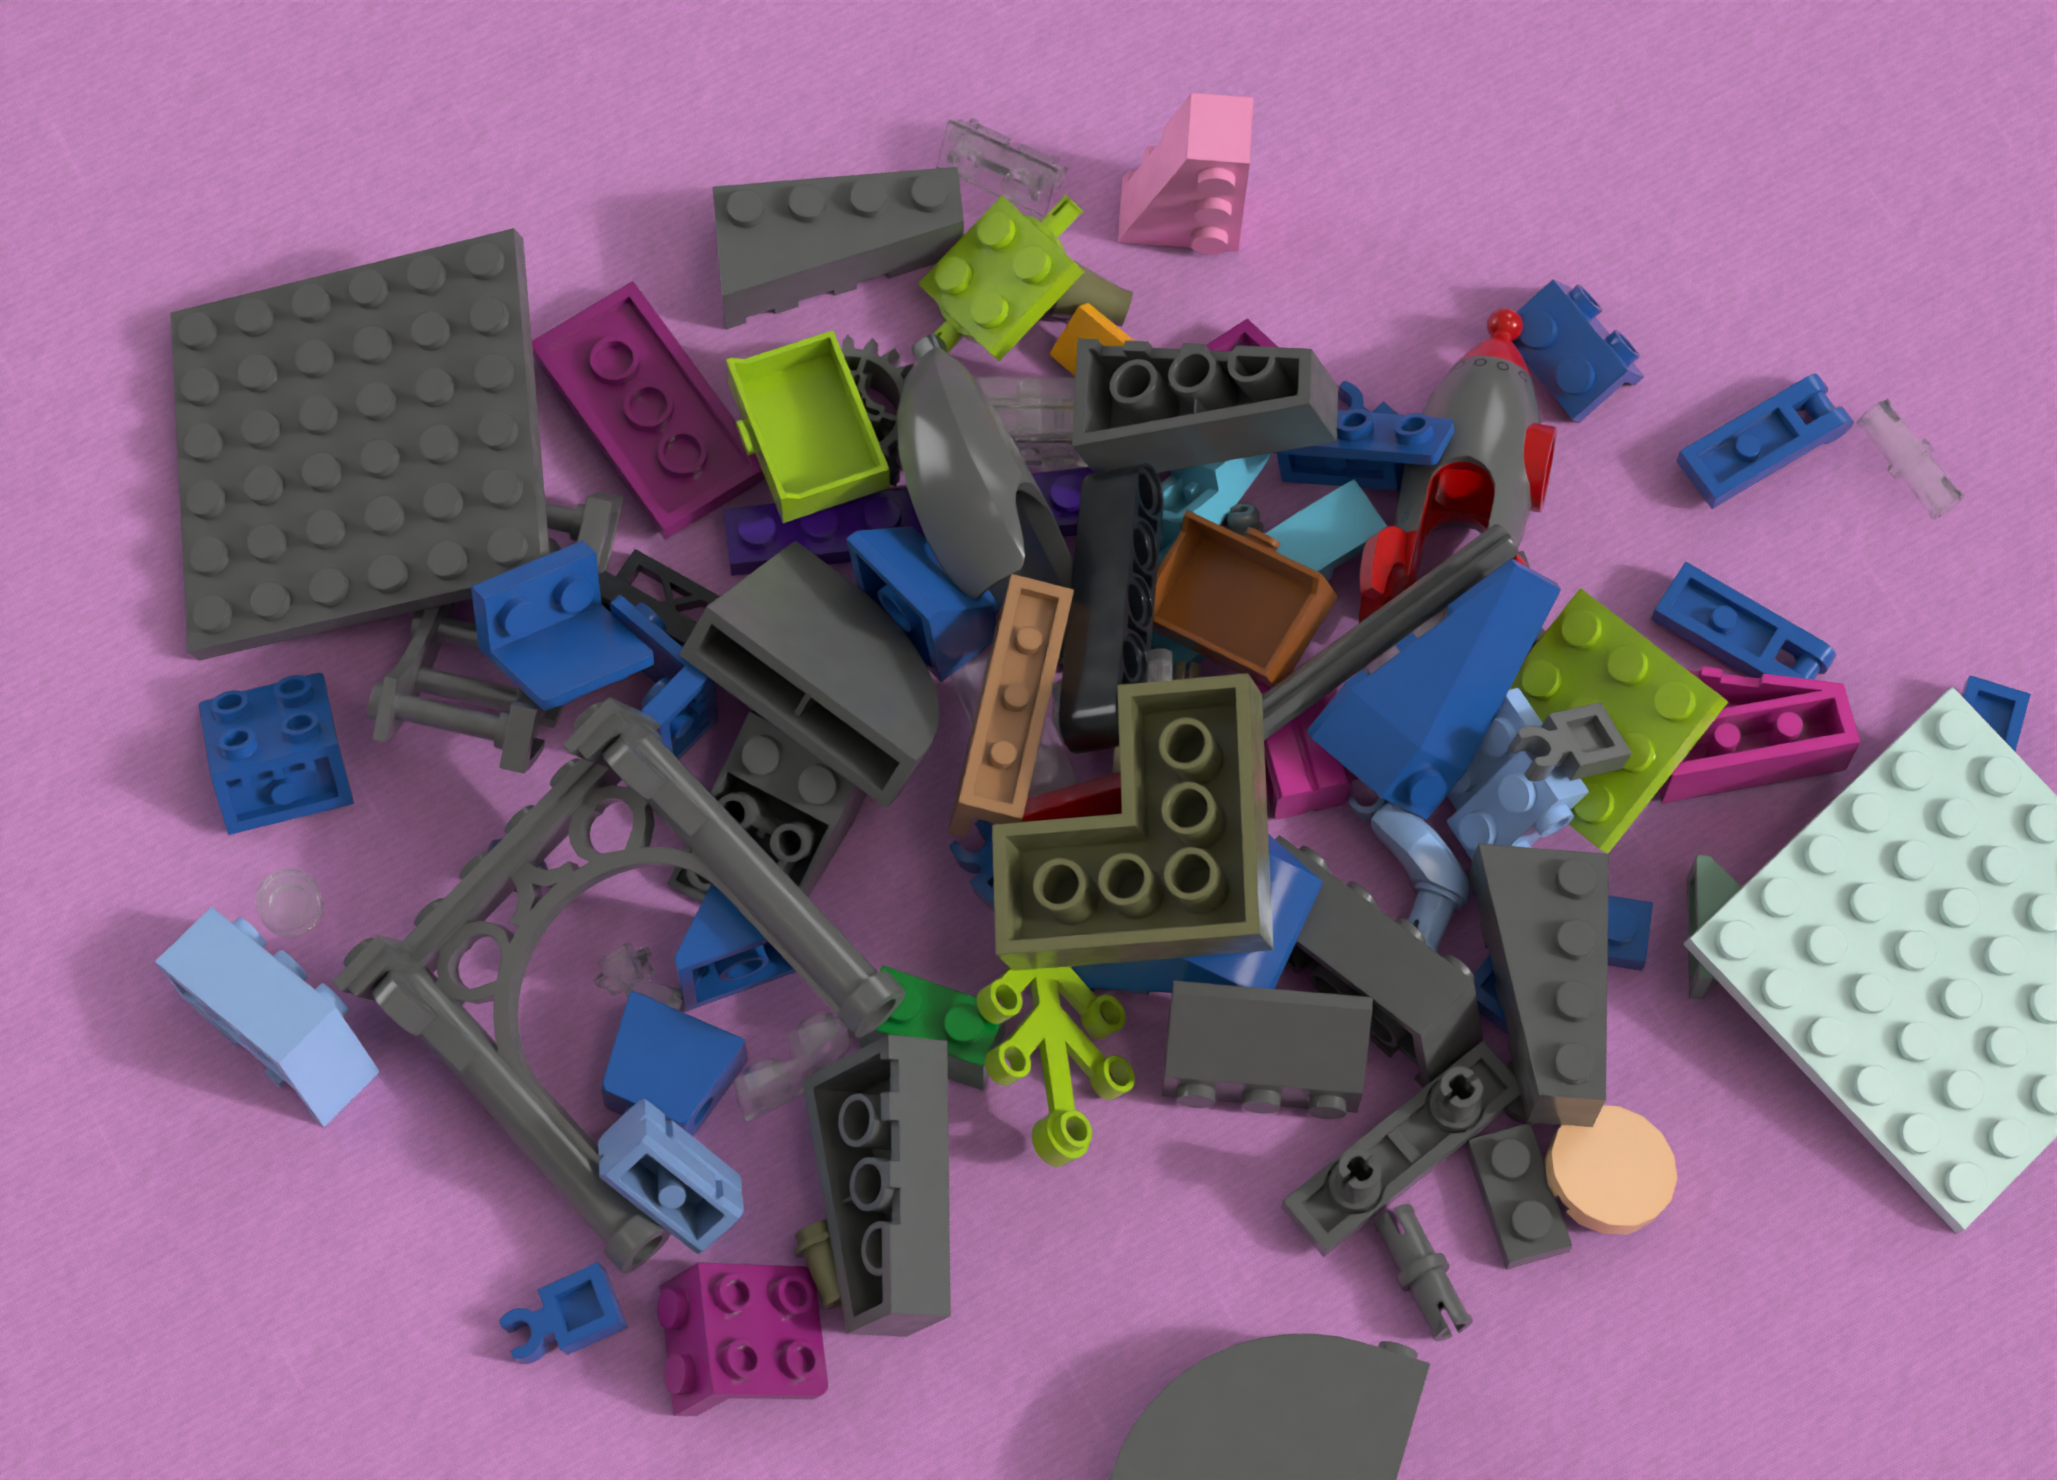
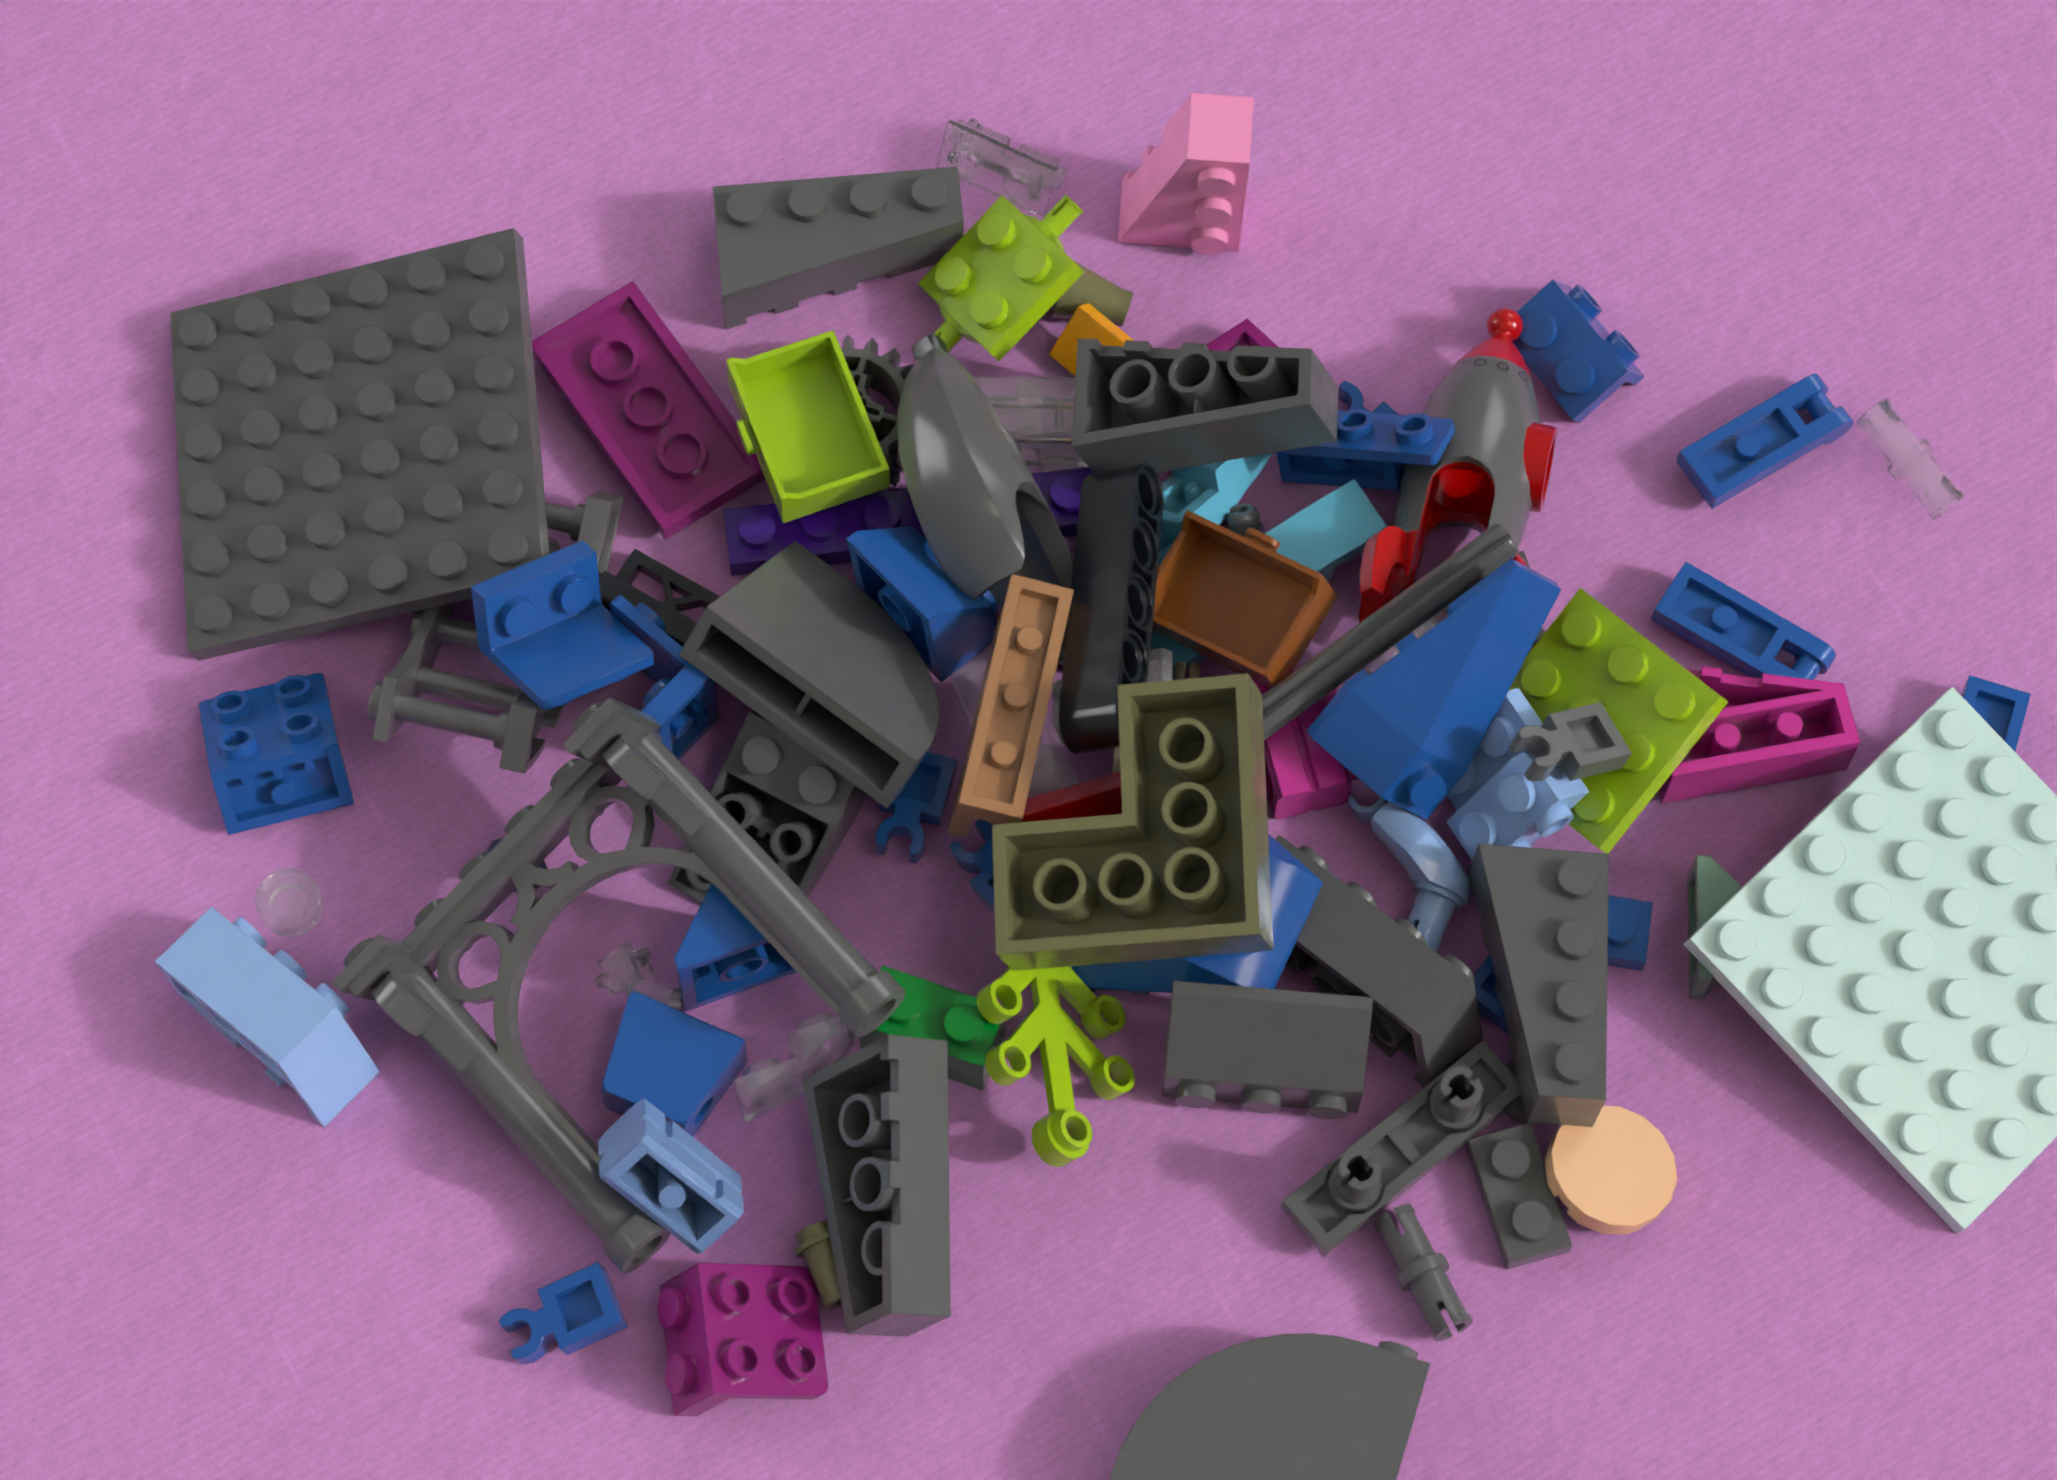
(919, 802): none -> blue plate

